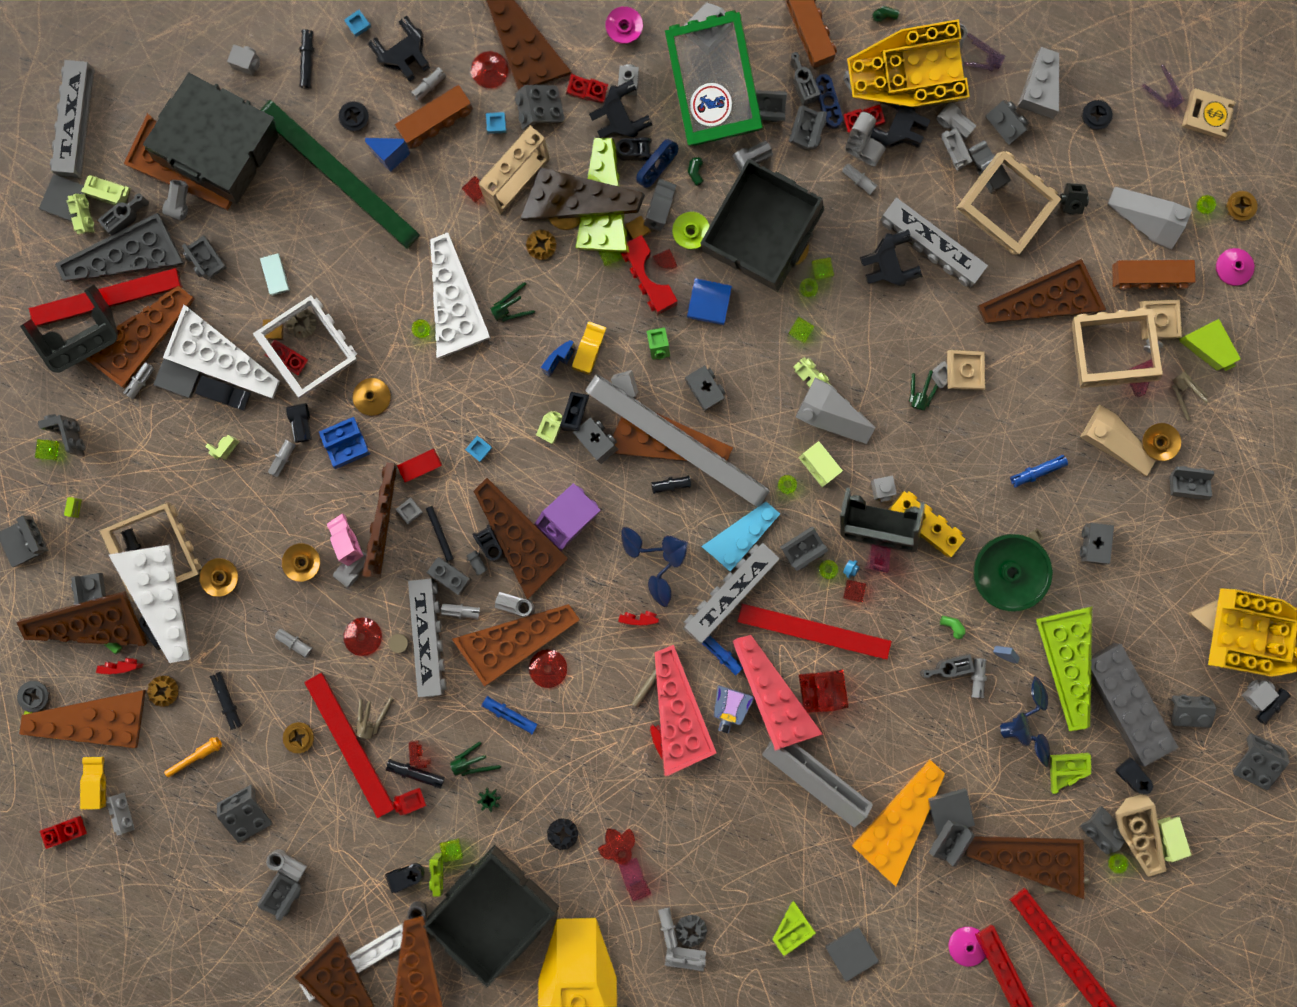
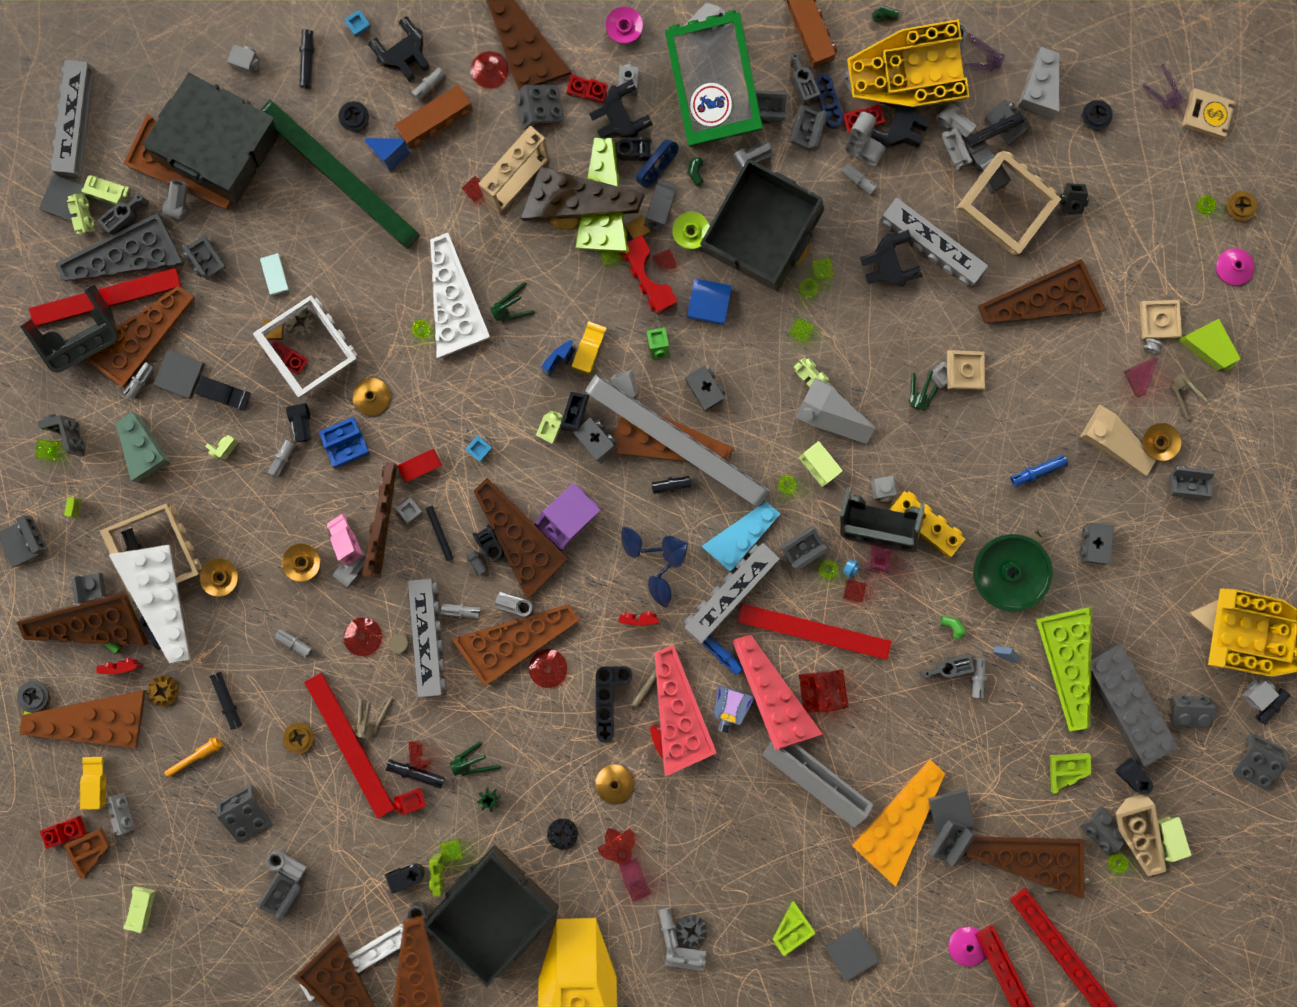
(87, 850): none -> dark orange wing
(140, 448): none -> sand green wedge
(140, 909): none -> yellowish green hinge
(208, 351): white wing -> none
(449, 576): dark grey brick -> none
(496, 122): dark azure plate -> none
(509, 715): blue pin -> none
(539, 253): pearl gold gear -> none
(608, 703): none -> black beam
(617, 774): none -> pearl gold dish
(1015, 120): none -> black pin
(1020, 726): dark blue plant -> none
(1118, 377): tan window -> none
(1153, 274): dark orange brick -> none
(1155, 217): light grey wedge -> none

